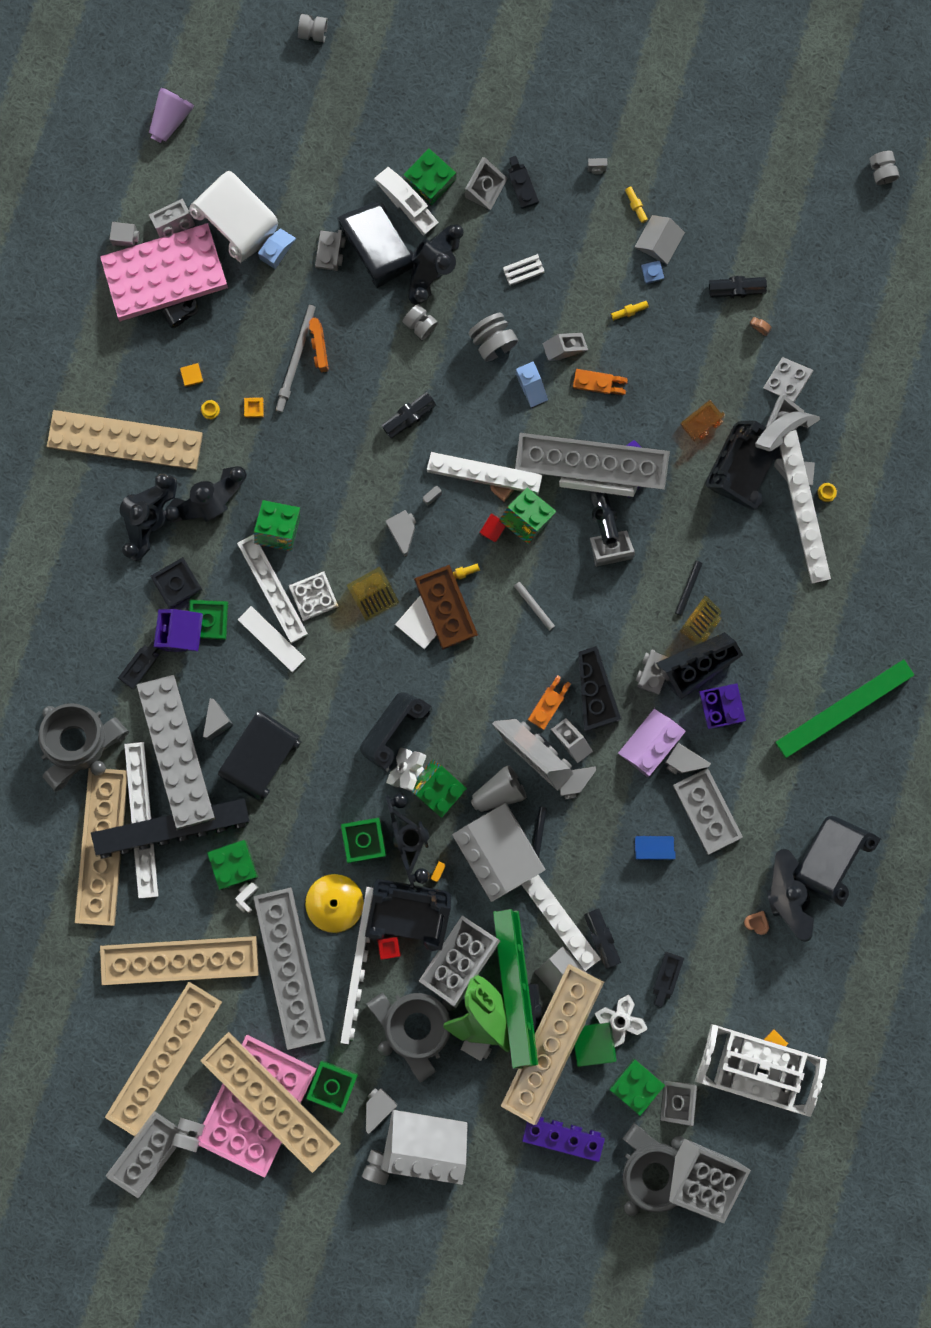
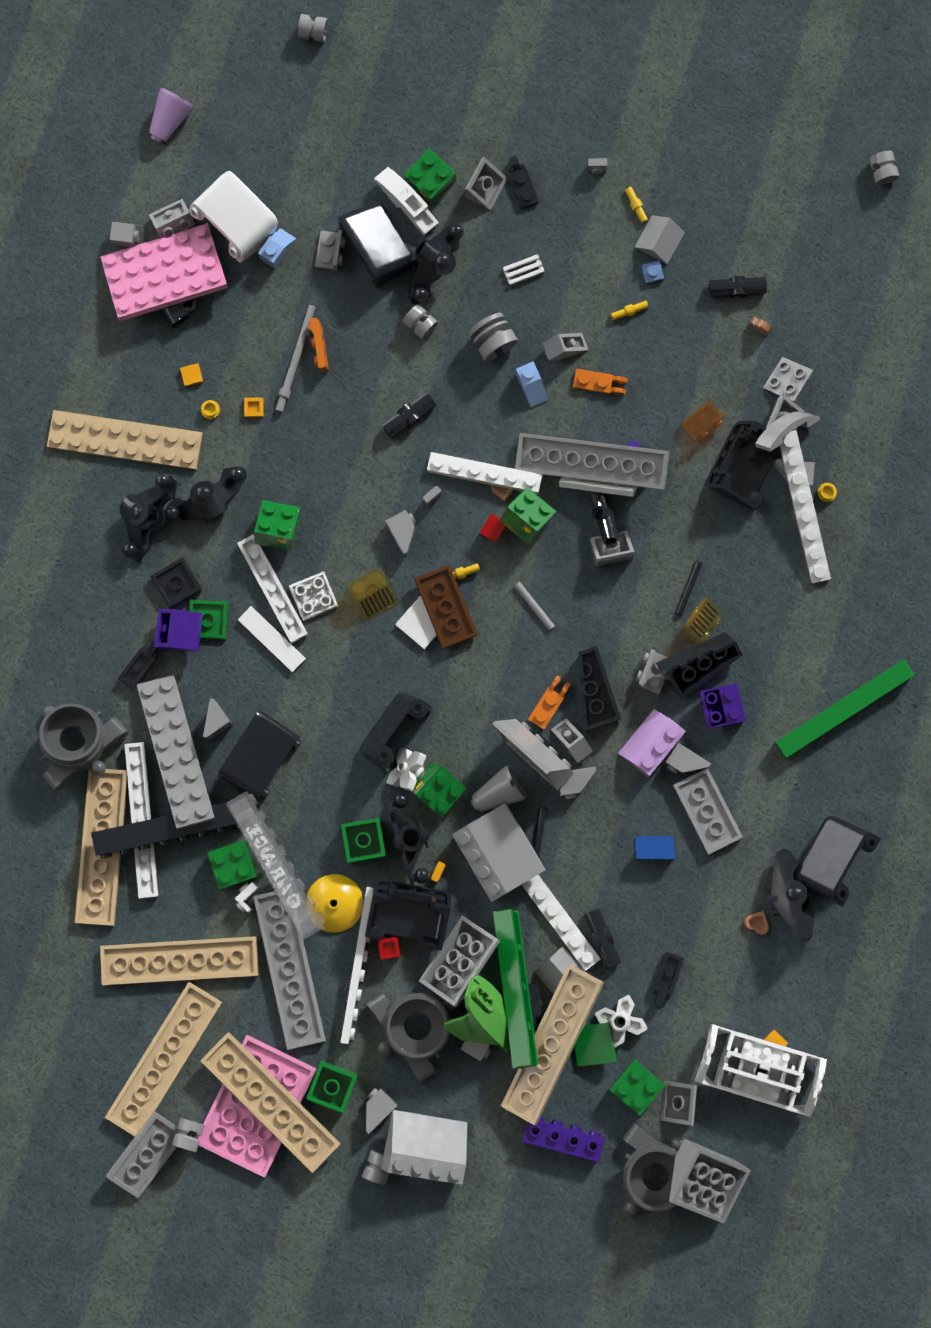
(273, 863): none -> clear brick

